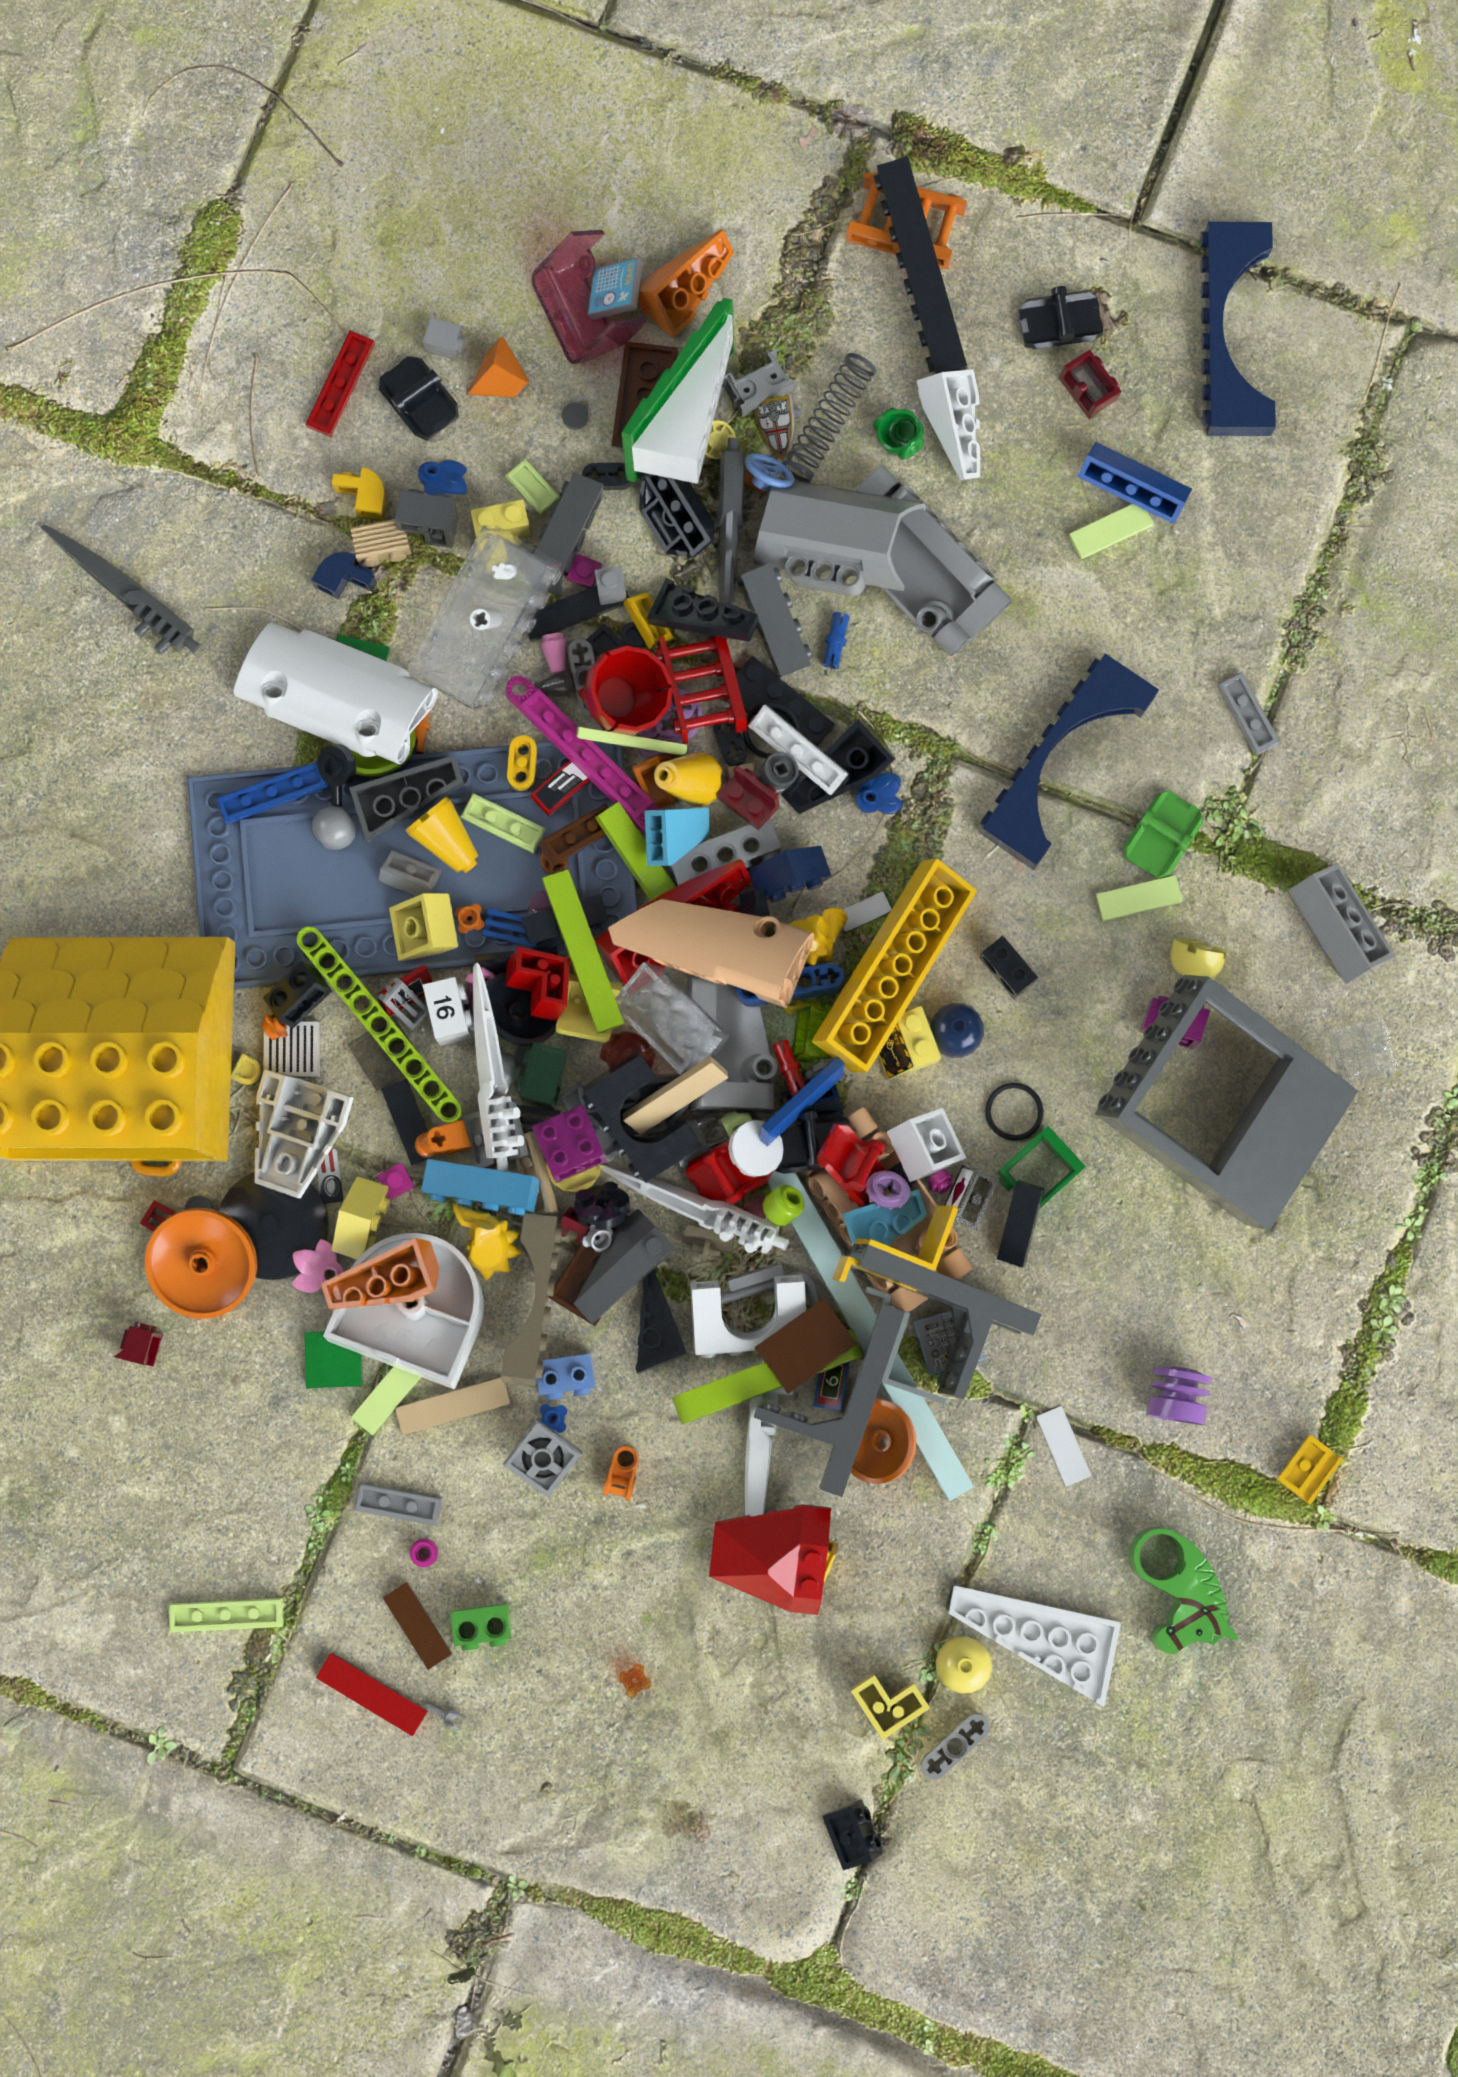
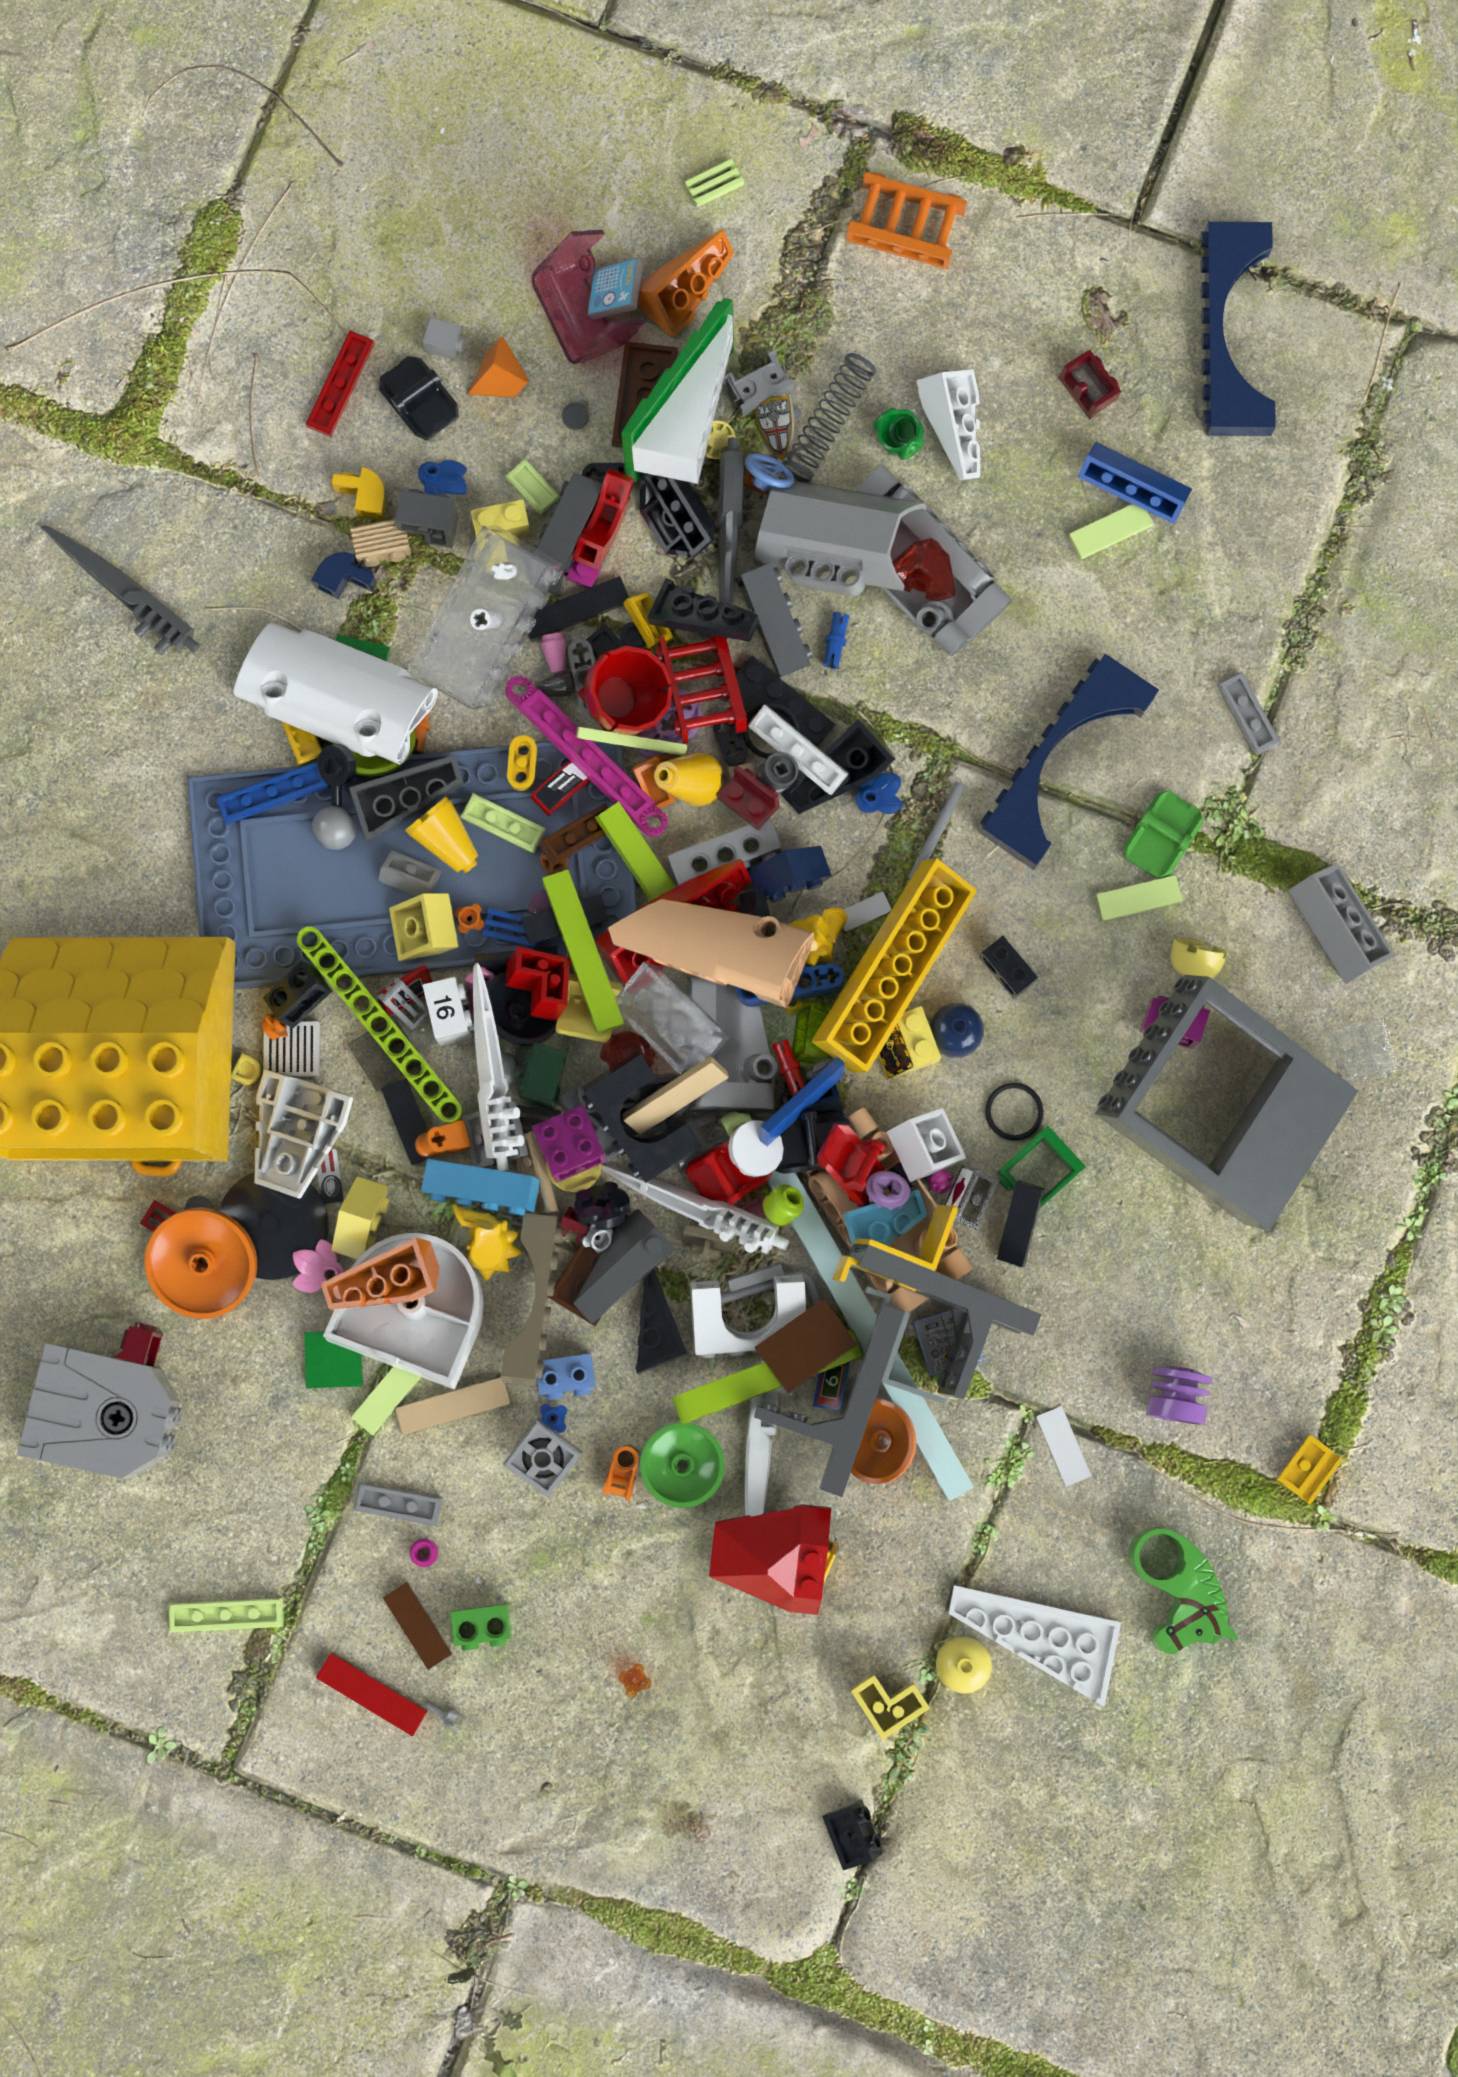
(79, 1409): none -> light grey piece
(304, 744): none -> yellow plate
(397, 1180): dark pink plate -> none
(606, 520): none -> red arch
(610, 585): light grey brick -> none
(661, 1471): none -> bright green dish
(674, 833): medium azure slope -> none
(709, 174): none -> yellowish green tile
(921, 266): black brick -> none
(926, 569): none -> clear red slope
(939, 826): none -> light grey bar
(955, 1757): light grey beam -> none
(1060, 319): black shield -> none

